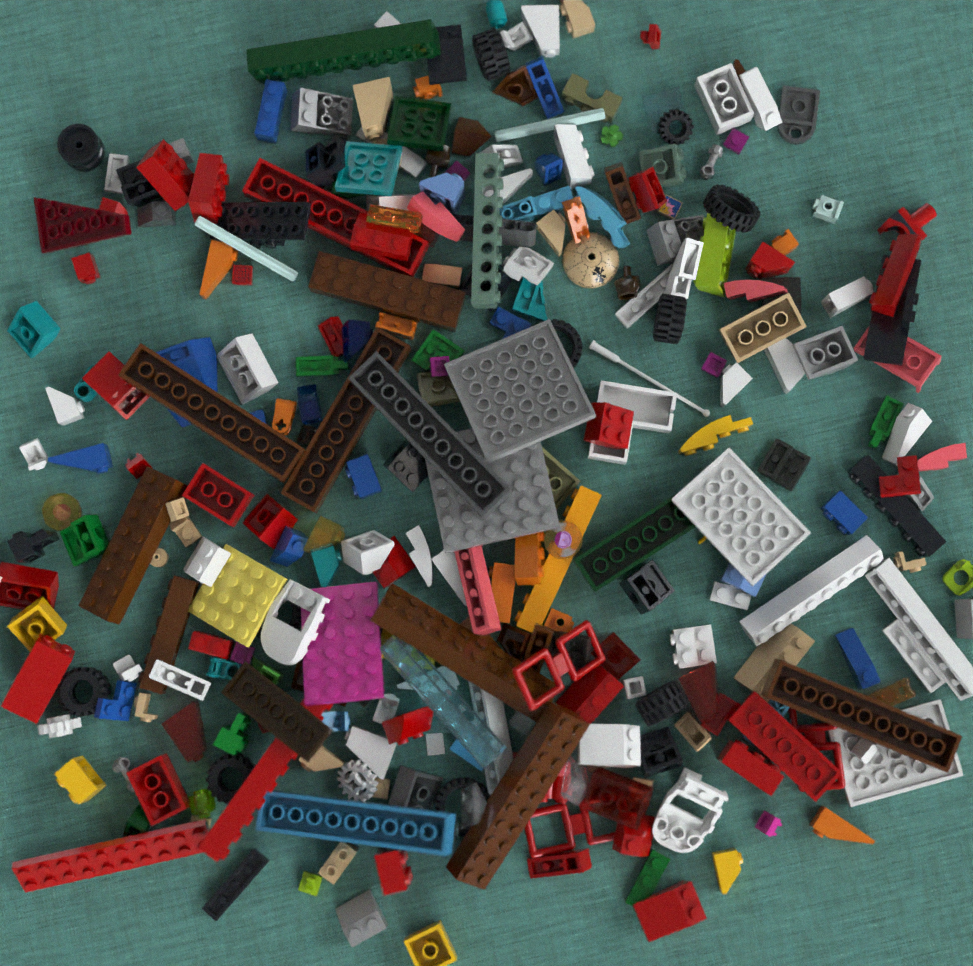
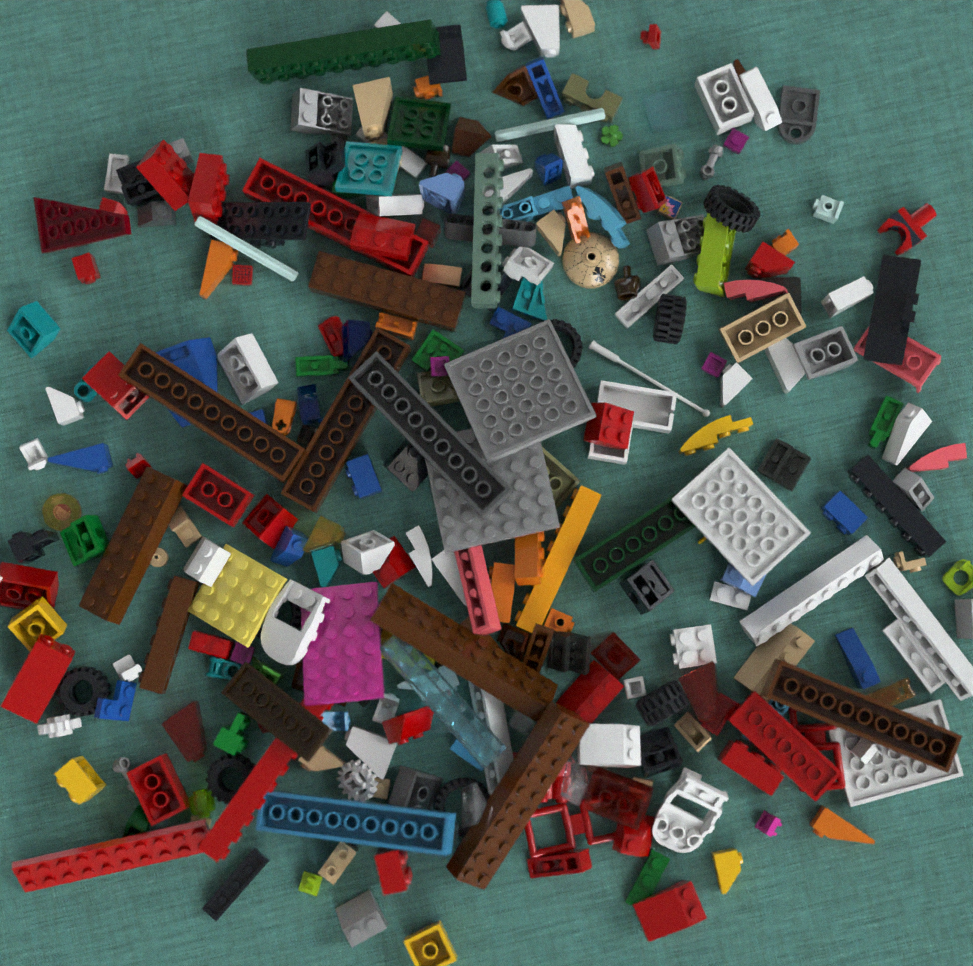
(80, 147): black wheel -> none
(141, 703): tan bracket -> none
(177, 509): tan plate -> none
(180, 680): white slope -> none
(271, 111): blue brick -> none
(395, 217): clear orange plate -> none
(435, 744): white sticker -> none
(436, 217): coral slope -> none
(491, 54): black tyre -> none
(558, 665): red bar -> none
(563, 541): clear yellow tile -> none
(683, 134): black tyre -> none
(684, 268): white slope -> none
(896, 273): red slope -> none
(906, 482): red plate -> none

